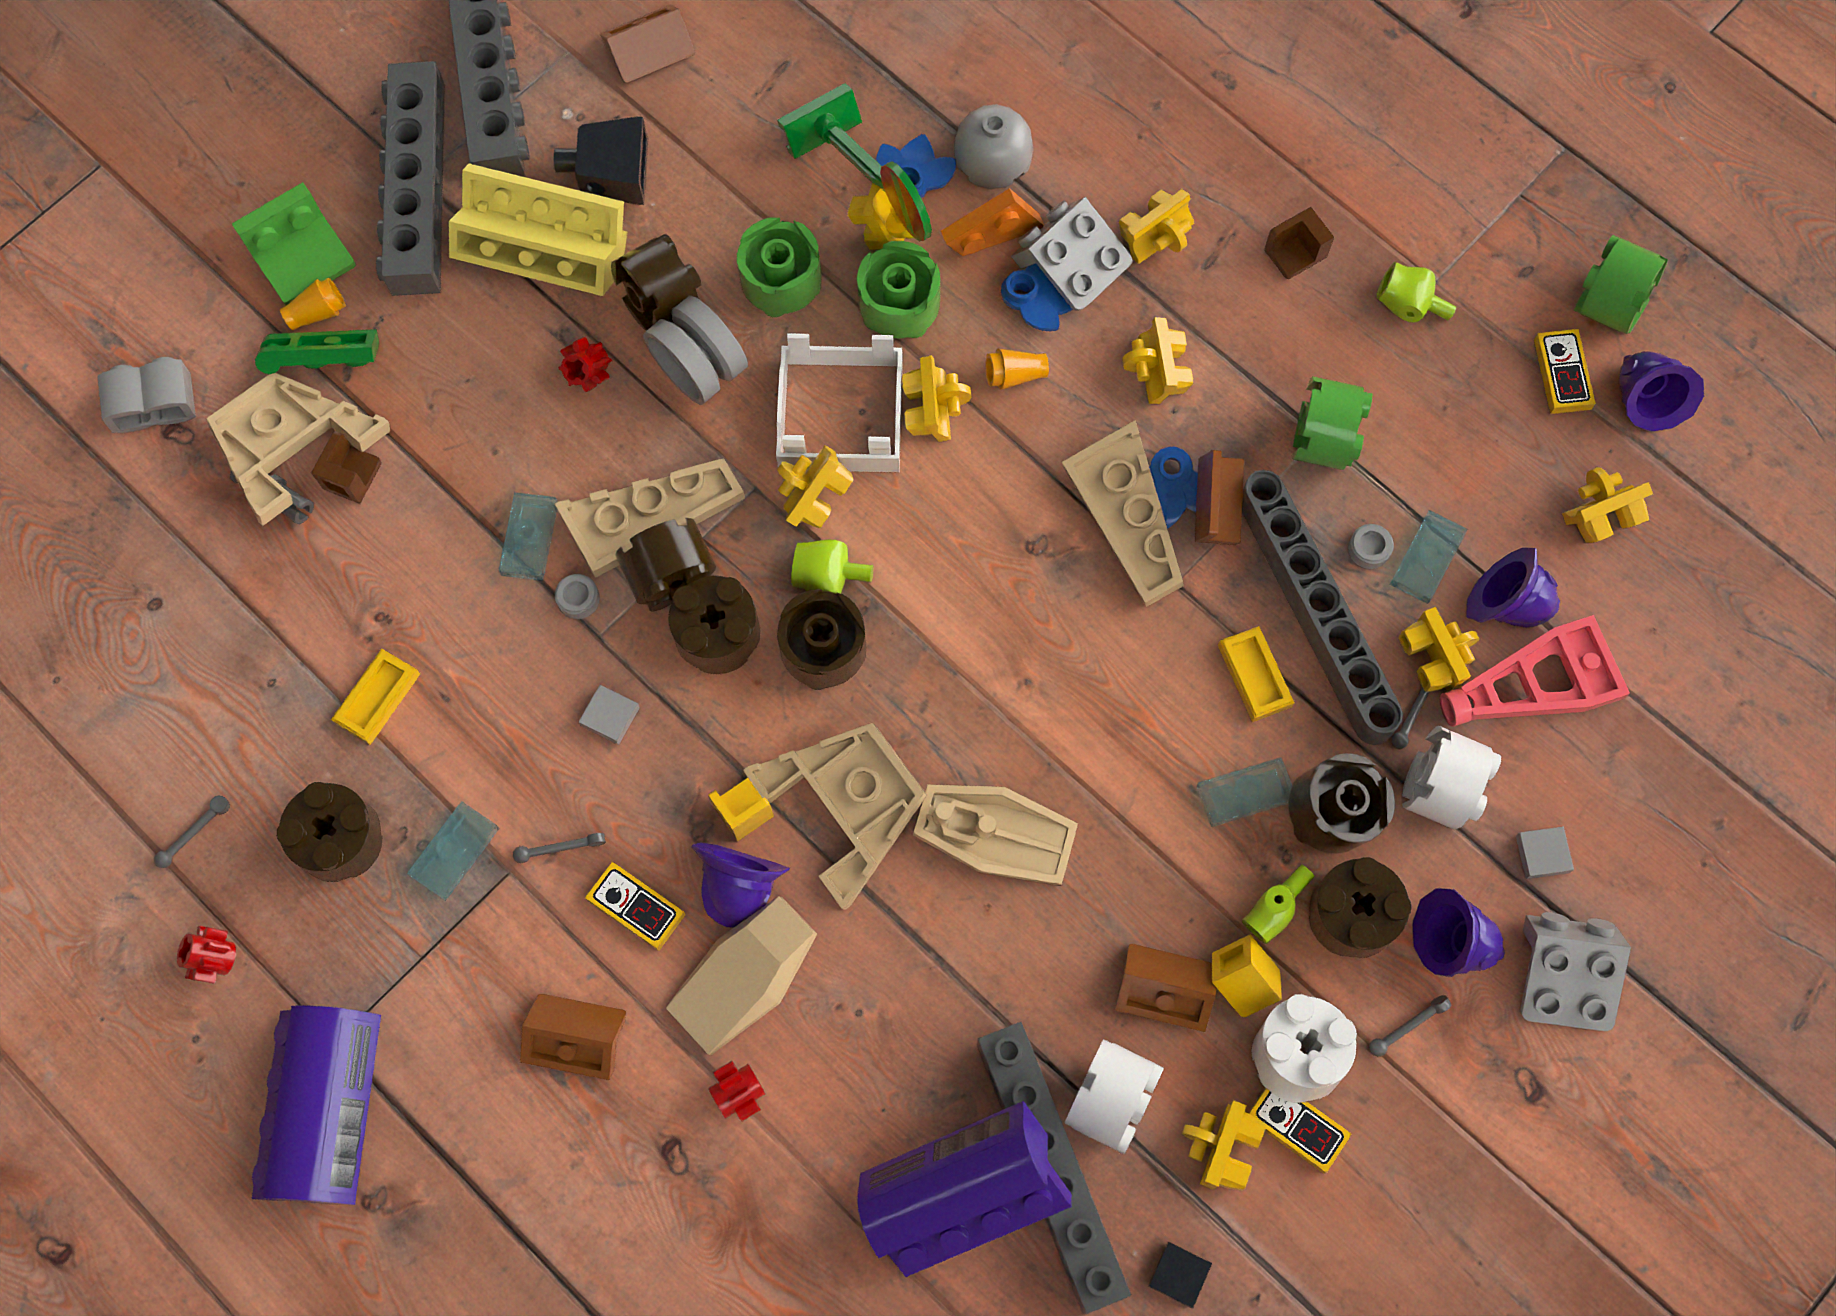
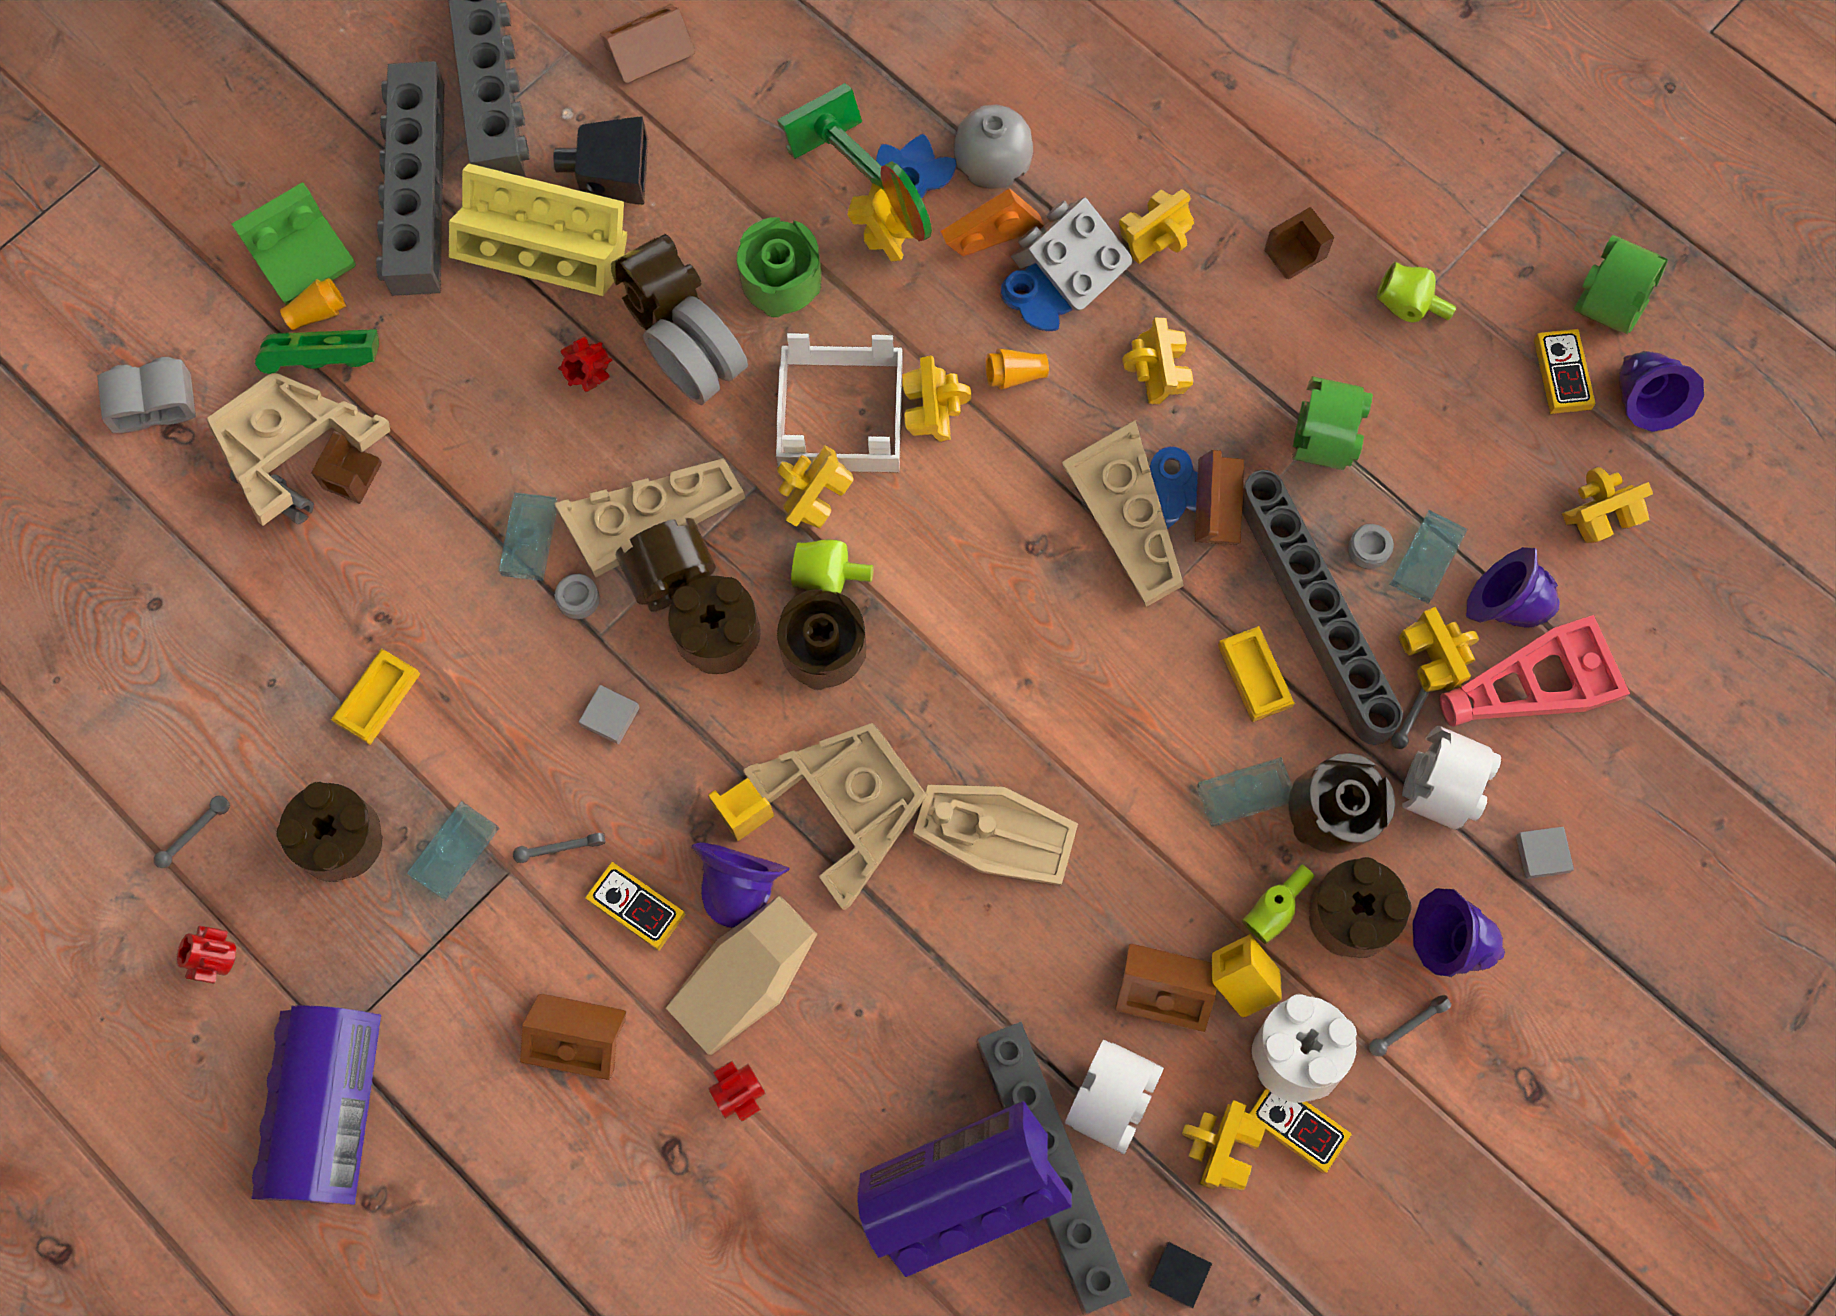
(899, 290): bright green brick -> none
(1574, 971): light grey bracket -> none

